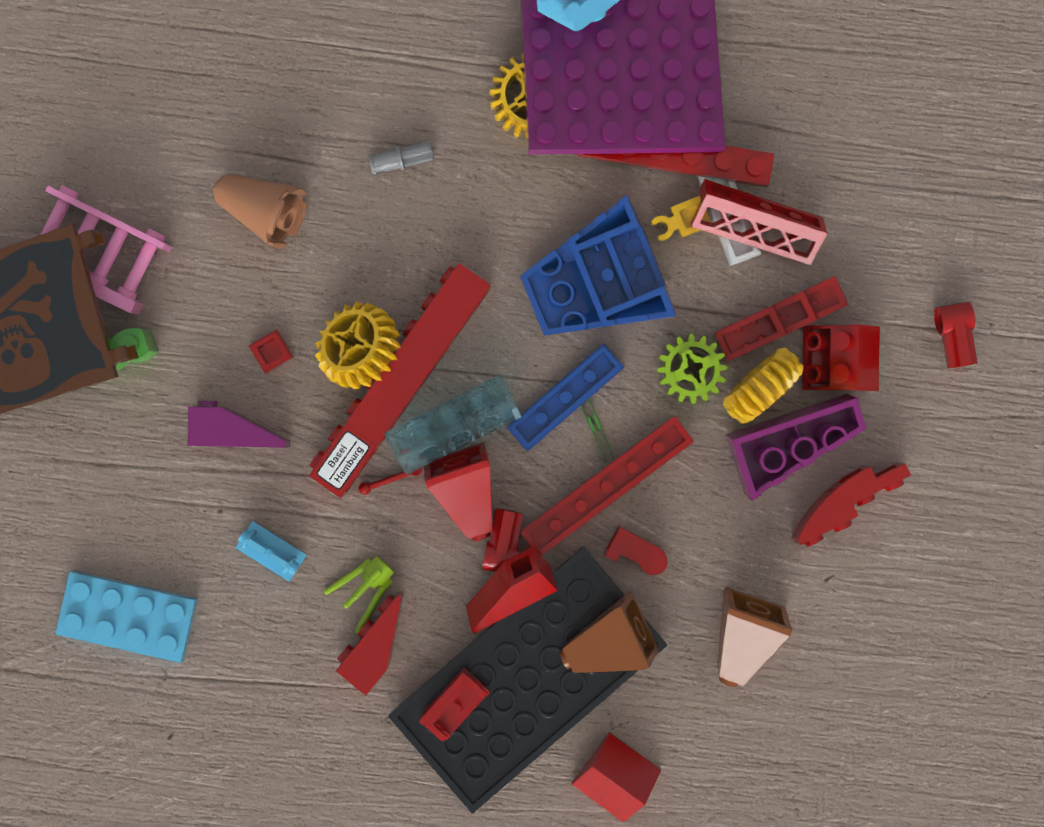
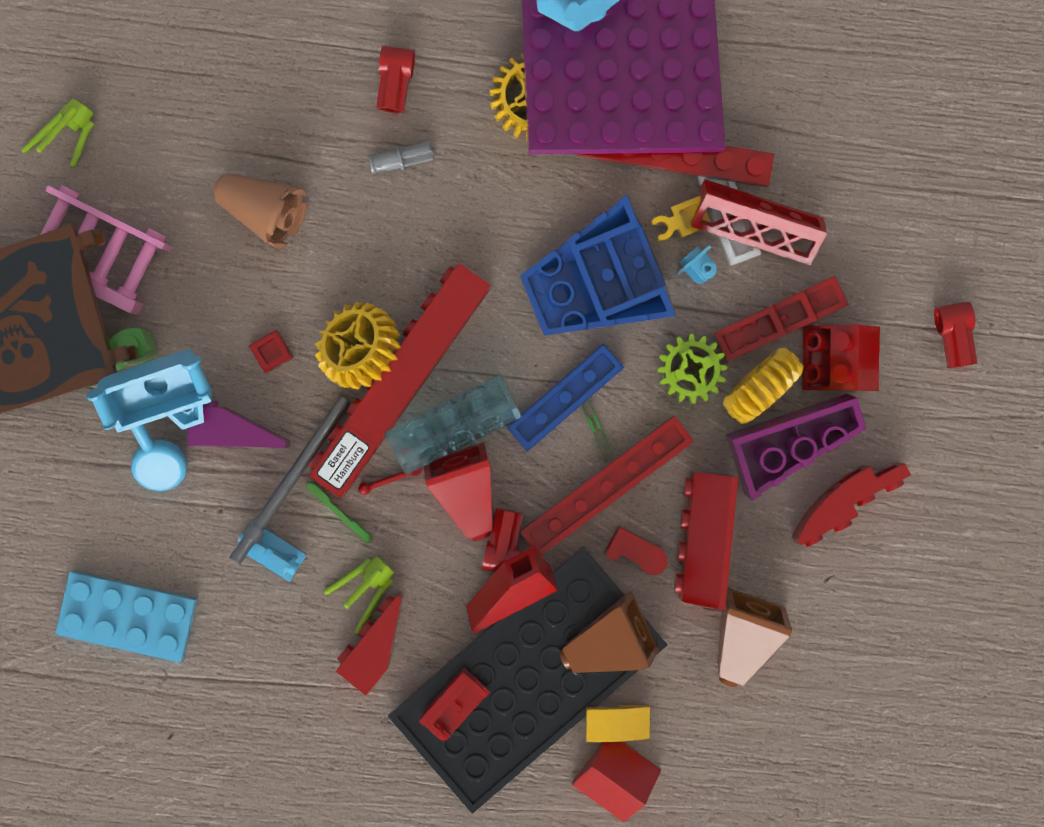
(72, 115): none -> lime plant
(148, 394): none -> medium azure piece
(254, 532): none -> flat silver bar
(325, 498): none -> bright green piece
(396, 69): none -> red piece
(617, 723): none -> yellow slope
(698, 265): none -> medium azure hinge
(706, 539): none -> red slope

